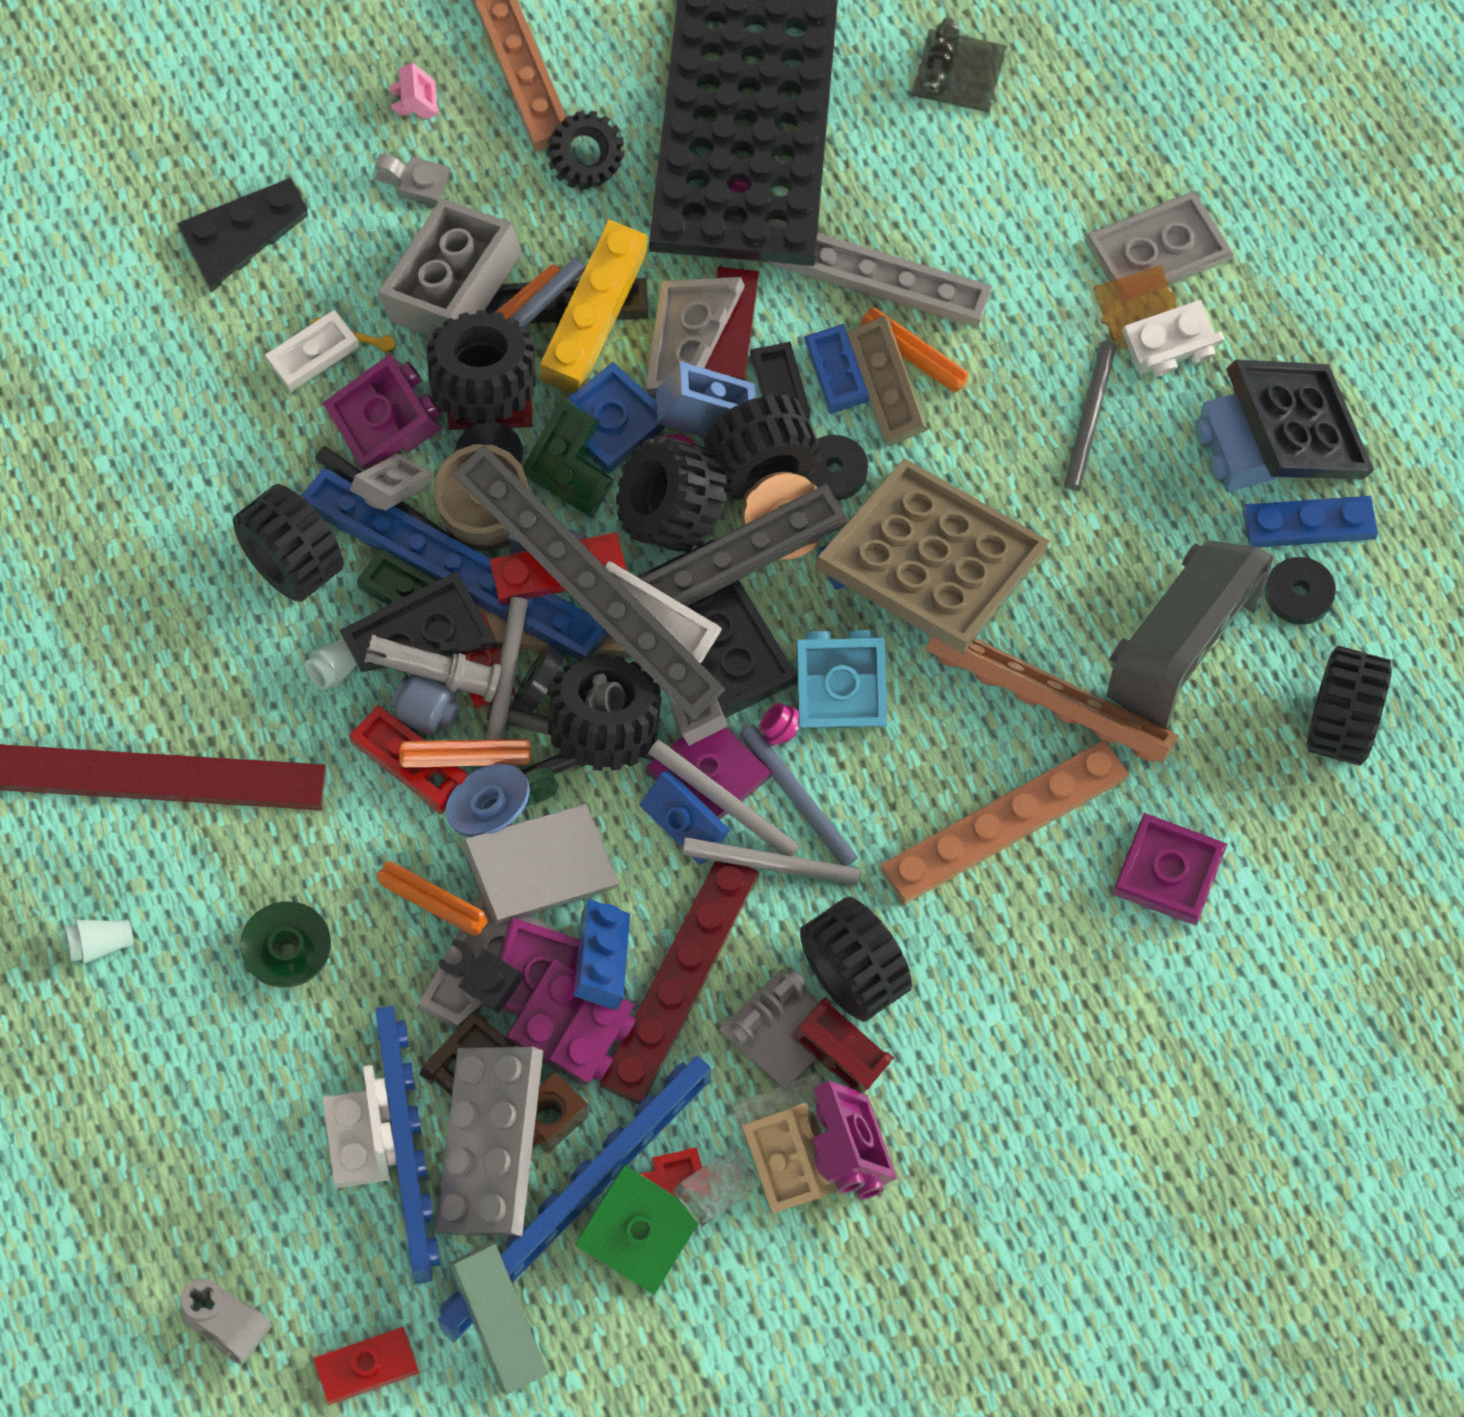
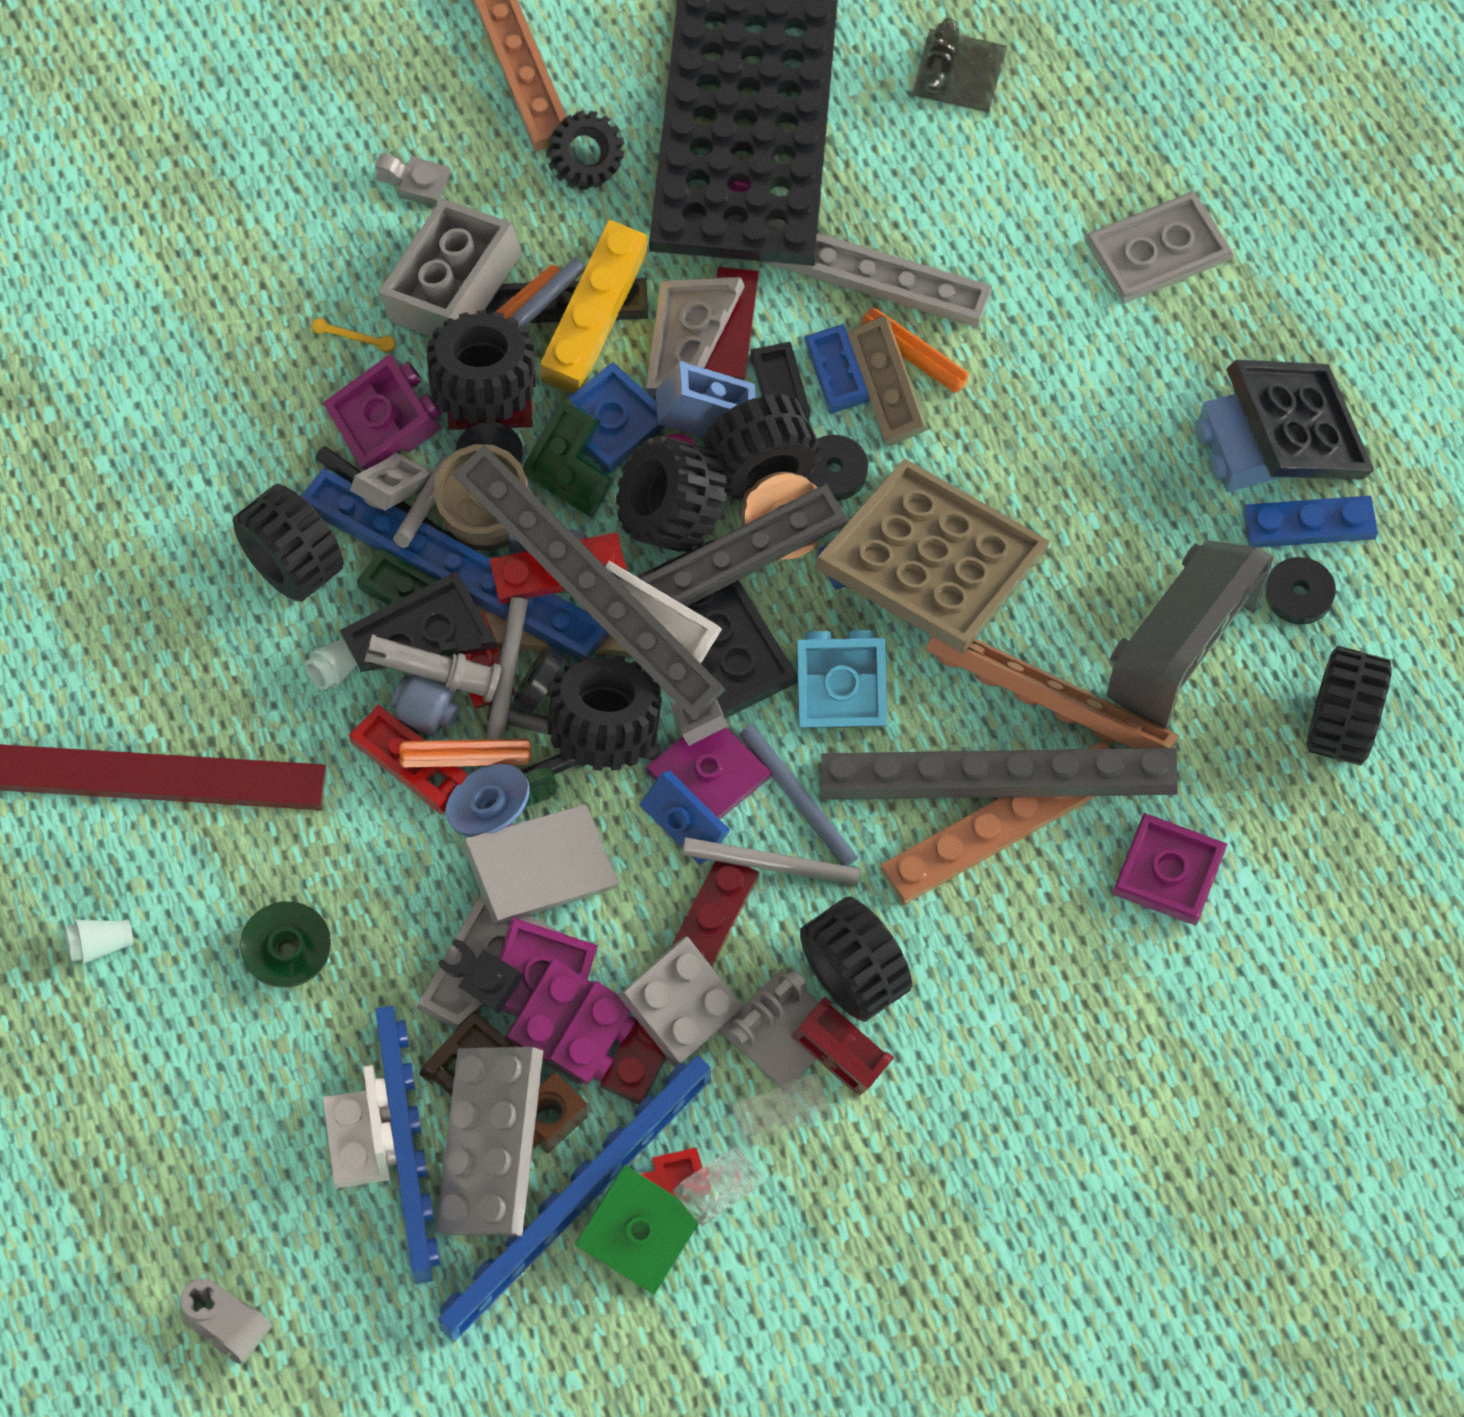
(238, 230): black wing -> none
(312, 351): white plate -> none
(366, 1365): red plate -> none
(416, 93): bright pink tile -> none
(418, 511): none -> light grey bar
(432, 898): orange axle -> none
(498, 1318): sand green tile -> none
(602, 954): blue plate -> none
(606, 695): dark grey plate -> none
(680, 1001): none -> light grey plate
(723, 799): light grey bar -> none
(779, 724): dark pink plate -> none
(785, 1157): tan bracket -> none
(853, 1147): magenta plate -> none
(999, 773): none -> dark grey plate
(1090, 416): dark grey bar -> none
(1133, 300): clear orange piece -> none
(1170, 338): white bracket -> none

